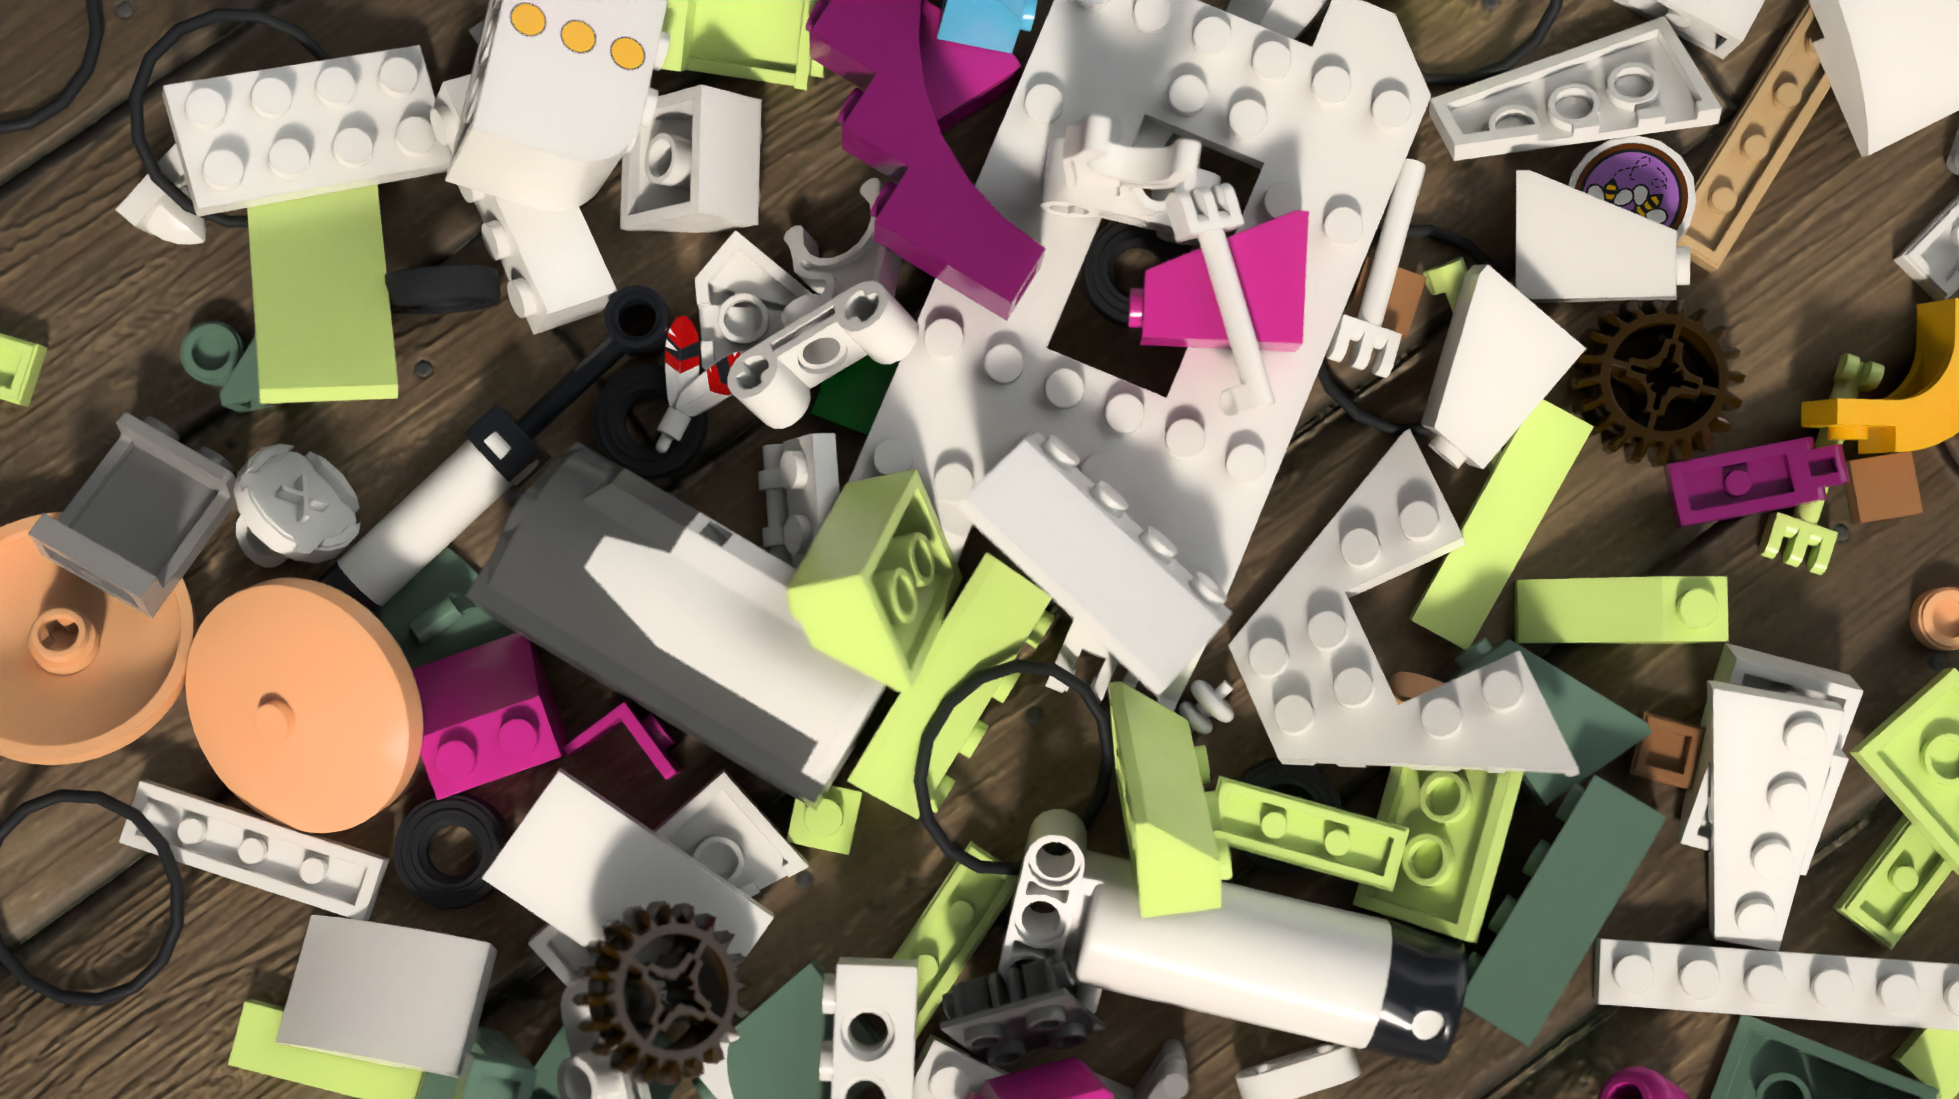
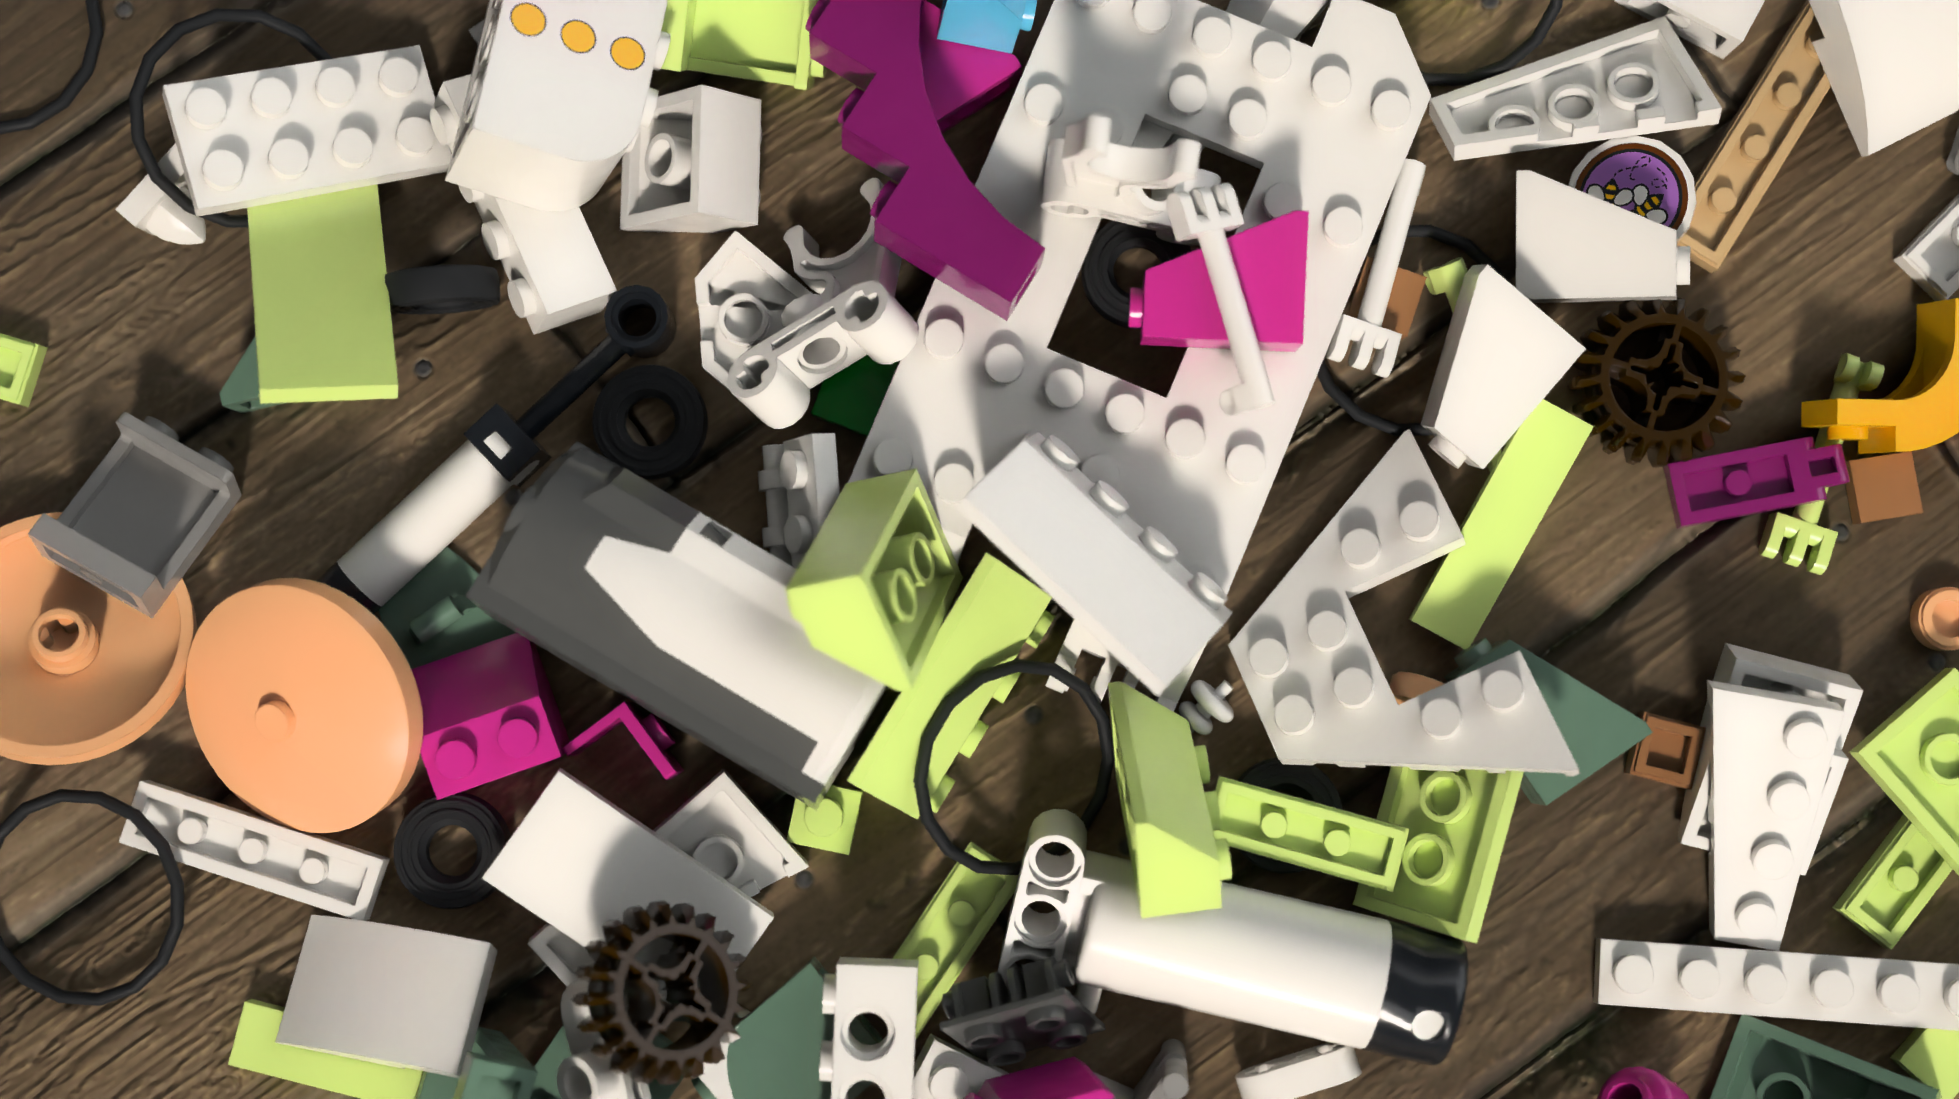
(212, 352): sand green tile -> none
(293, 507): white tile -> none
(686, 389): piece -> none
(1561, 908): sand green slope -> none
(1622, 610): yellowish green slope -> none

